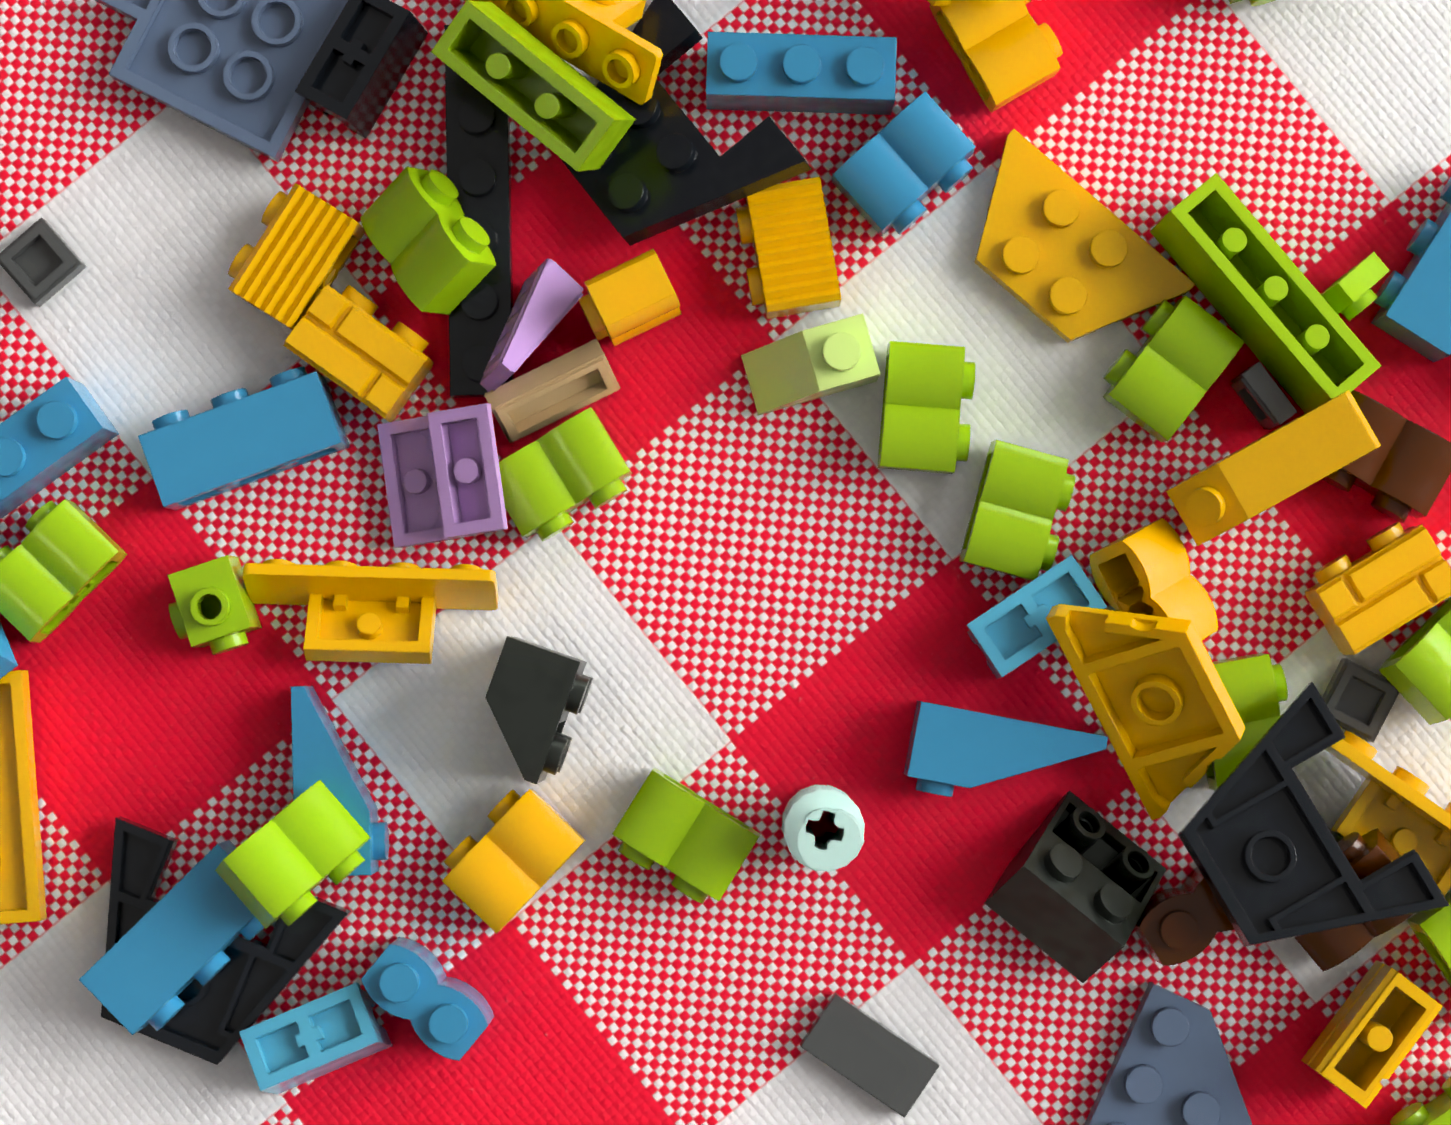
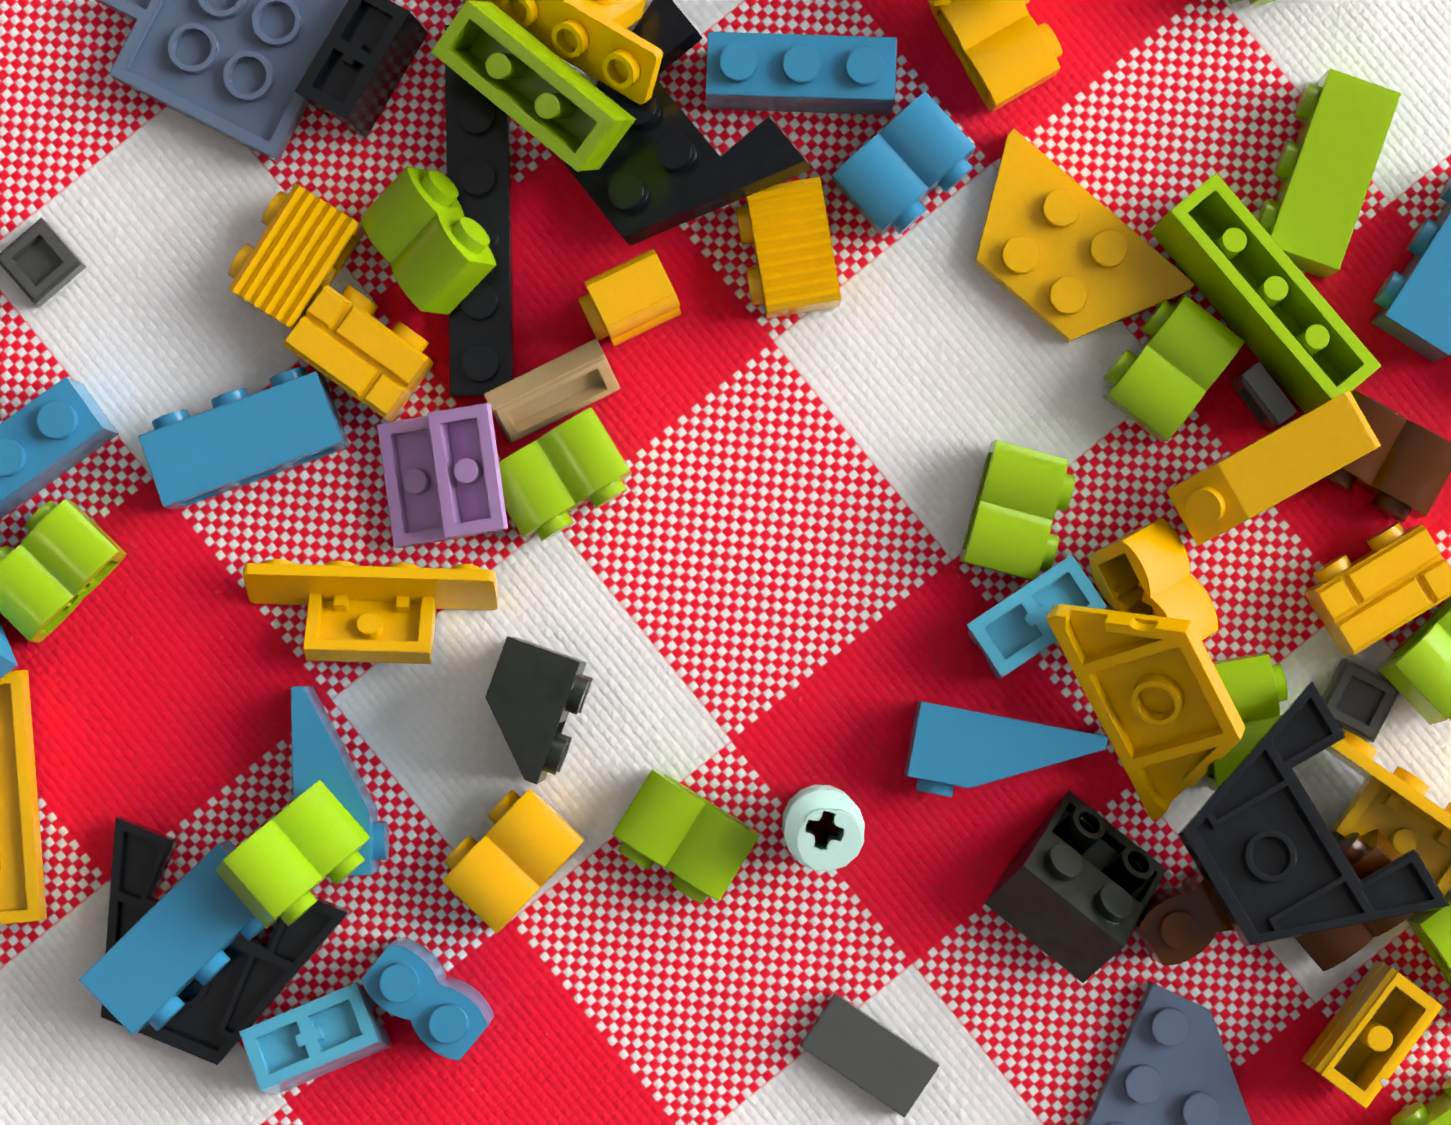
(213, 605): lime brick -> none
(537, 310): lavender slope -> none
(811, 364): yellowish green slope -> none
(923, 407): lime brick -> none
(1328, 169): none -> lime brick
(1353, 290): lime plate -> none

